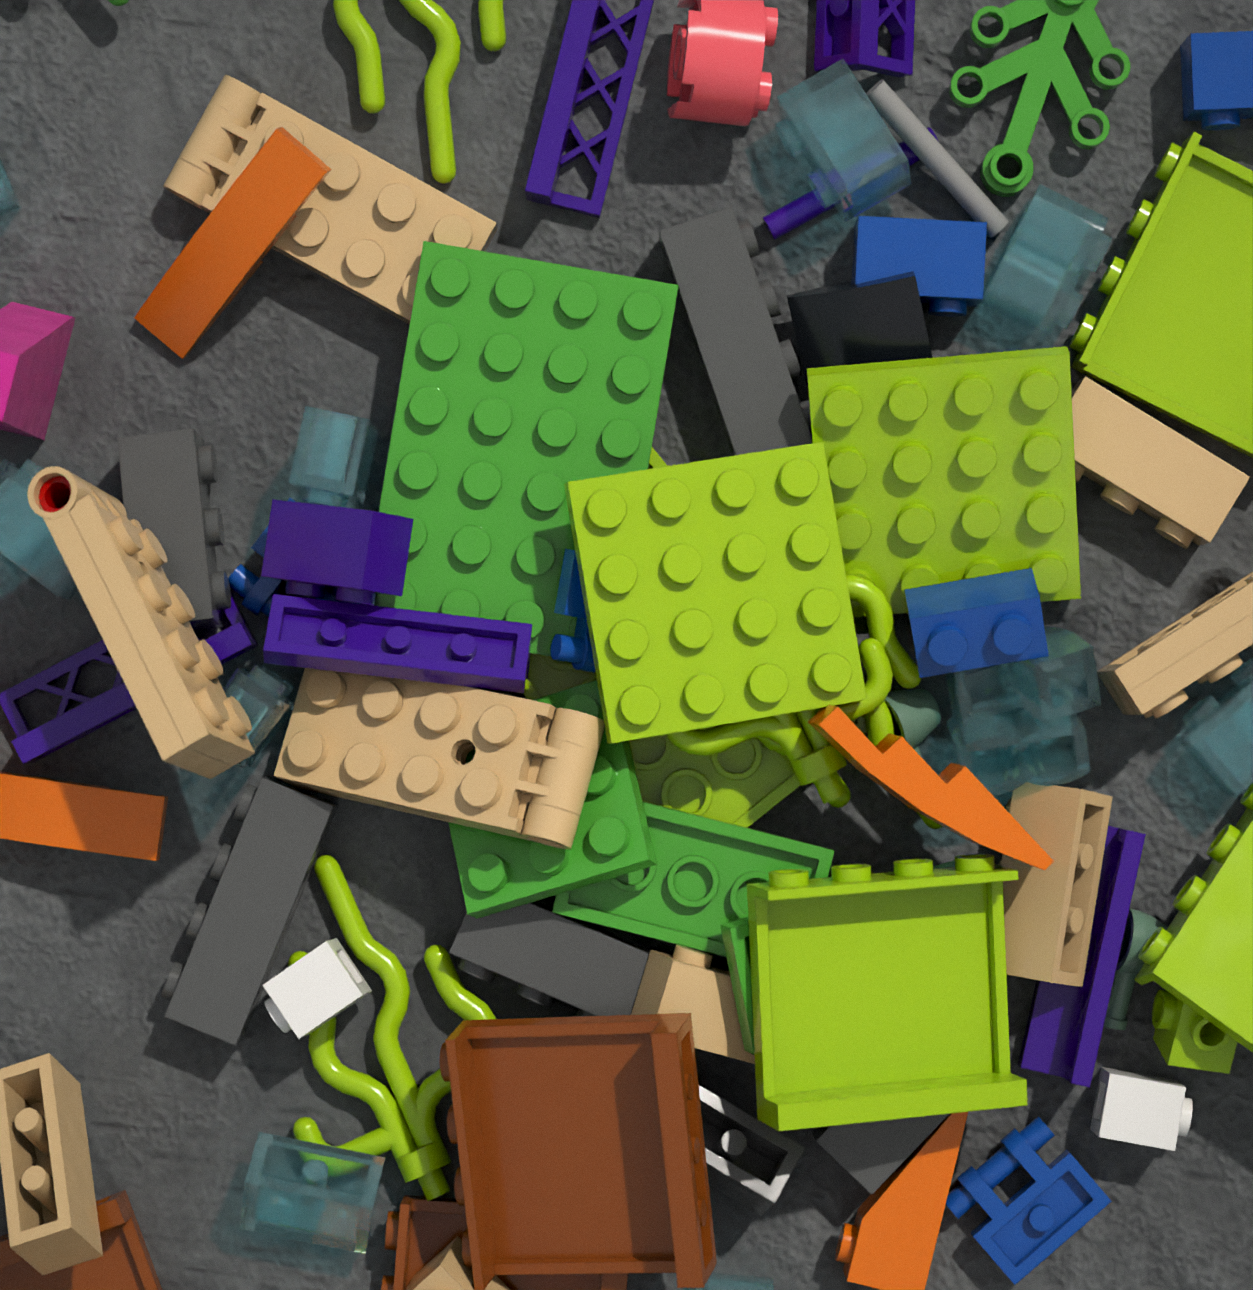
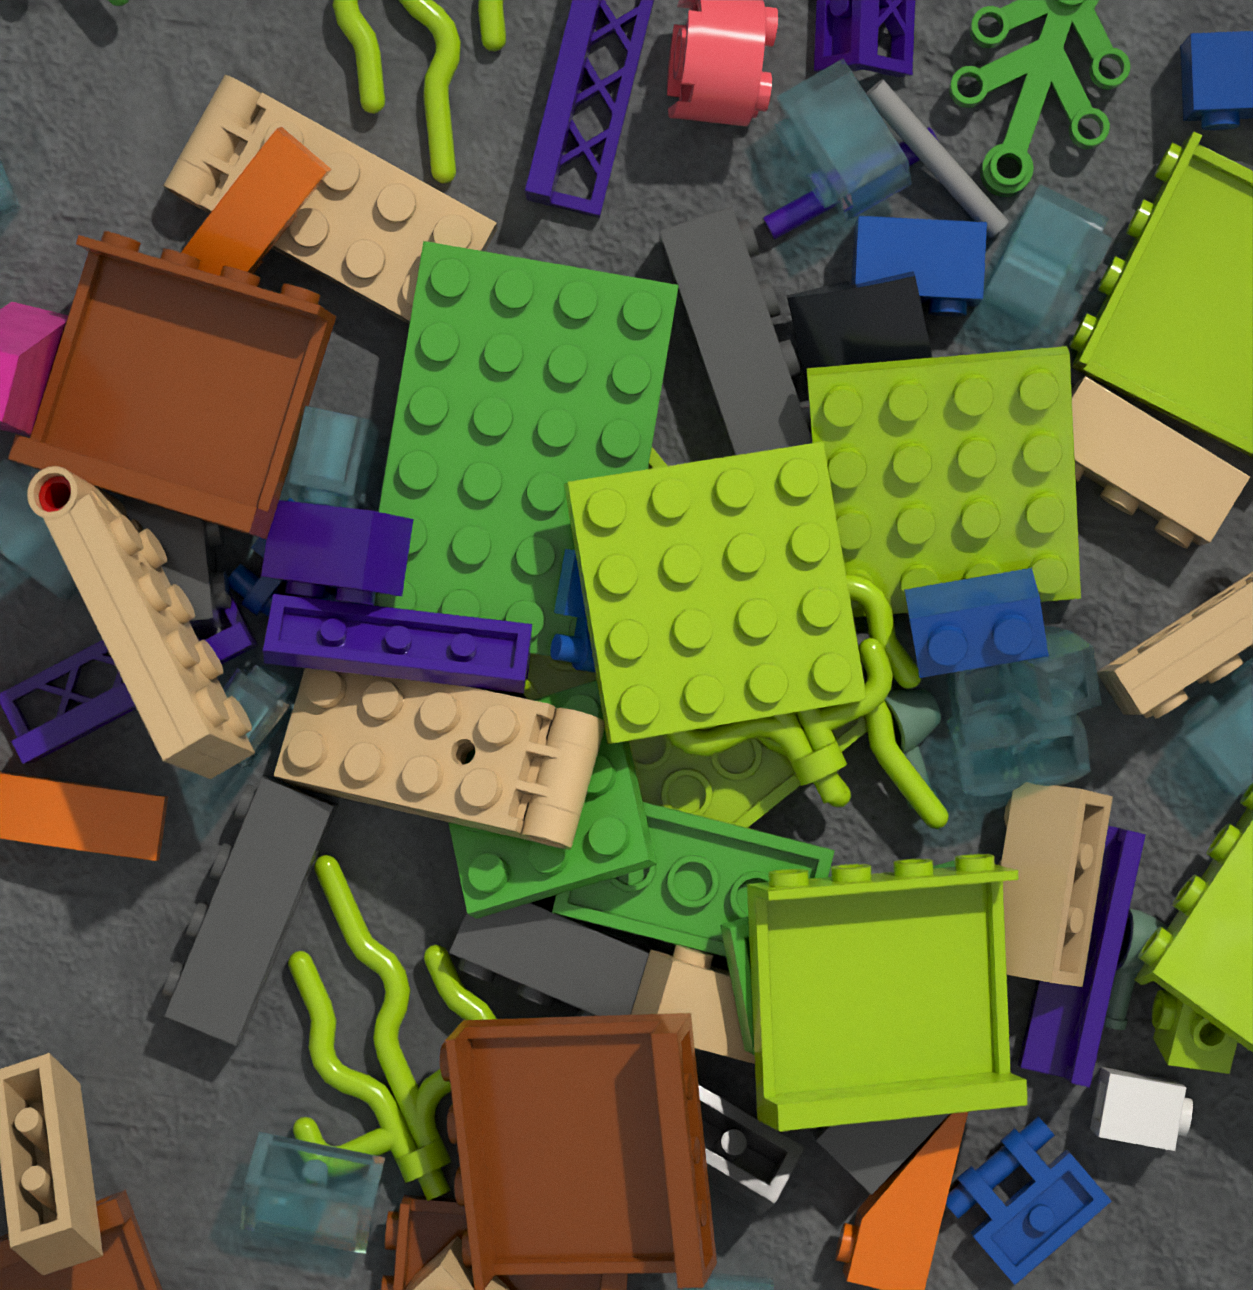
(180, 384): none -> dark orange panel
(314, 989): white brick -> none
(949, 799): orange slope -> none

